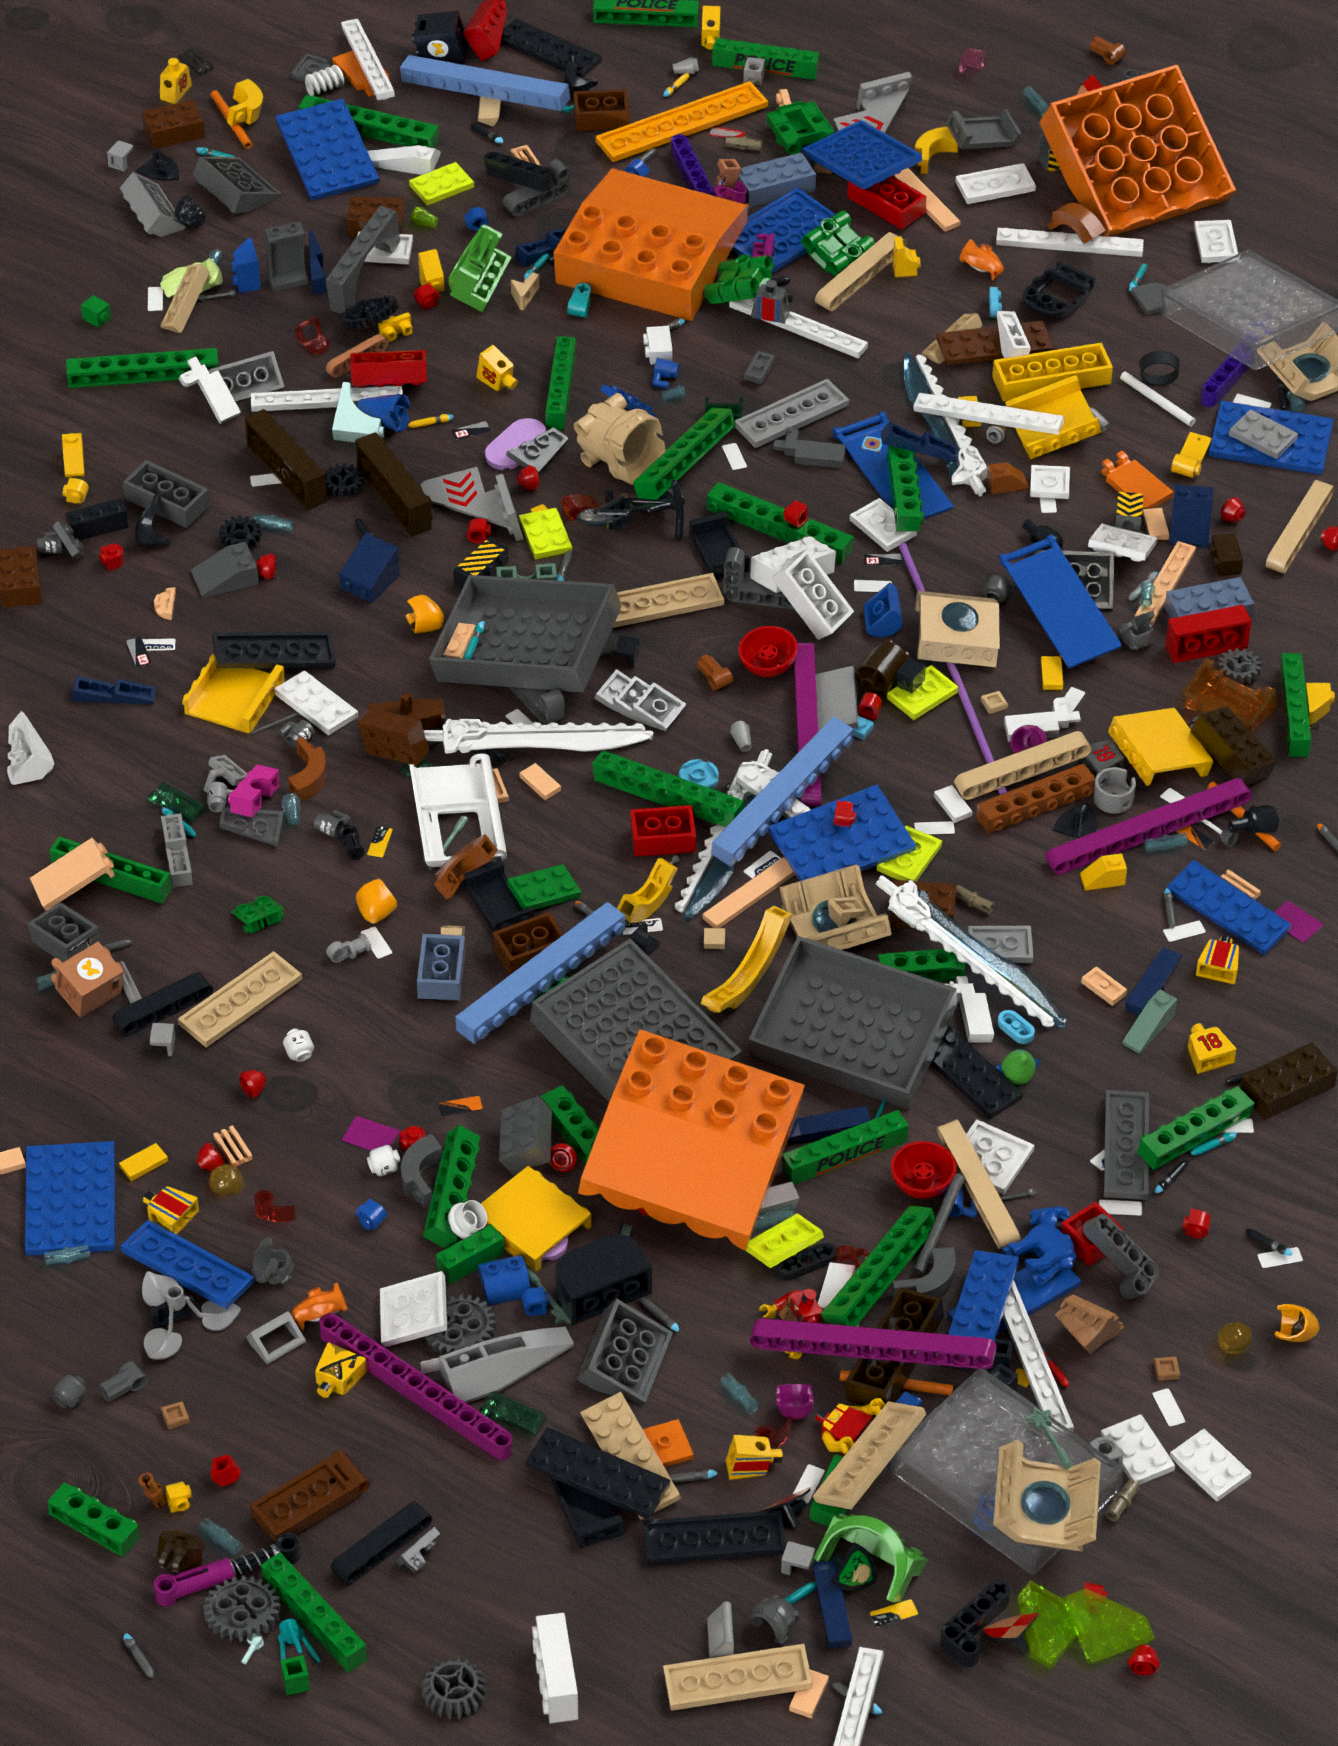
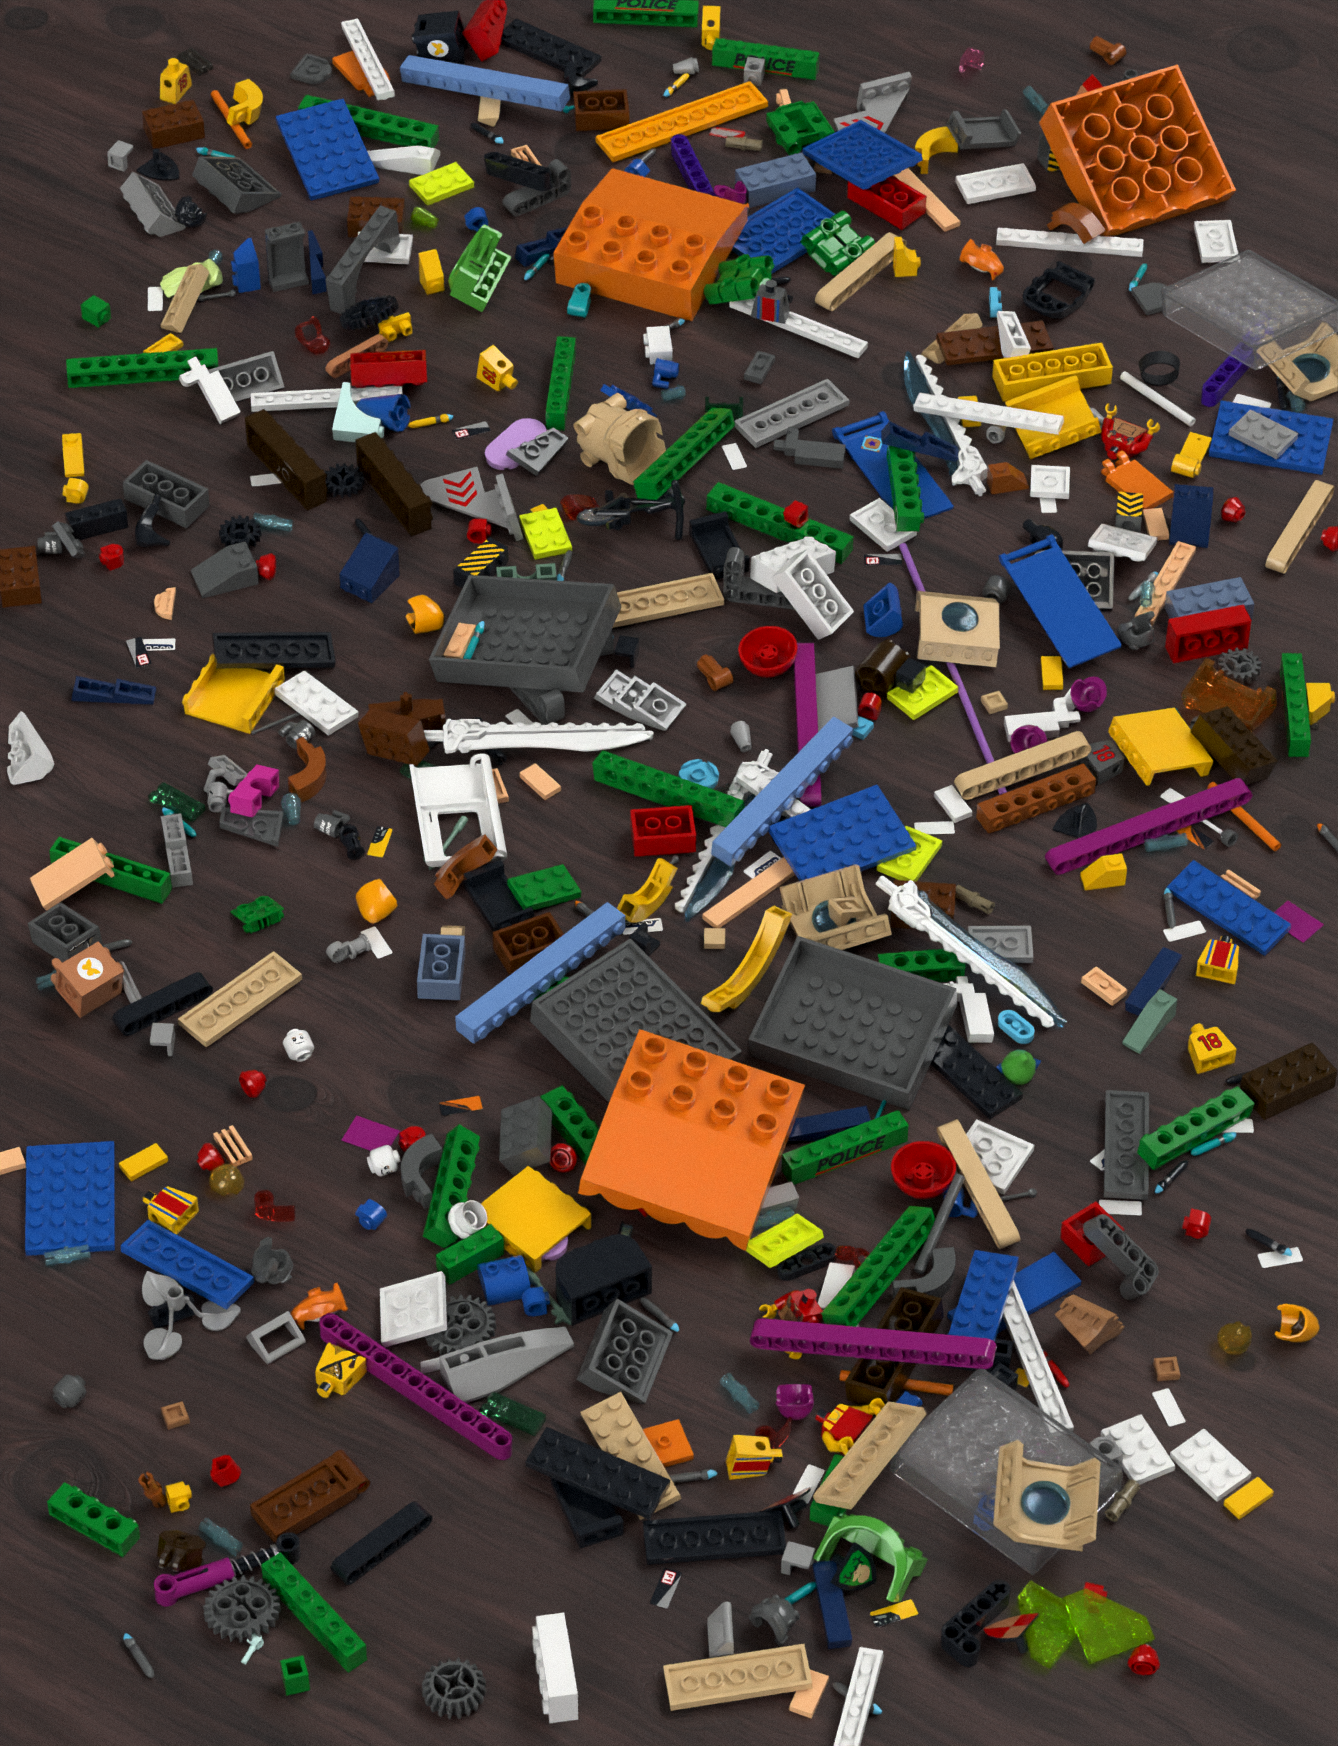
(129, 1378): dark grey piece -> none
(166, 344): none -> yellow tile
(291, 1634): teal plant -> none
(324, 78): white piece -> none
(412, 1557): hinge -> none
(426, 296): red plate -> none
(525, 291): tan slope -> none
(528, 478): red cone -> none
(665, 1588): none -> sticker
(728, 172): nougat leg -> none
(764, 248): magenta hinge -> none
(843, 814): red plate -> none
(869, 586): white sticker -> none
(1041, 1420): sand green piece -> none
(1048, 1243): blue animal -> none
(1088, 693): none -> magenta helmet
(1114, 793): light grey piece -> none
(1125, 436): none -> torso
(1226, 554): dark brown brick -> none
(1248, 1498): none -> yellow tile
(1256, 819): black piece -> none

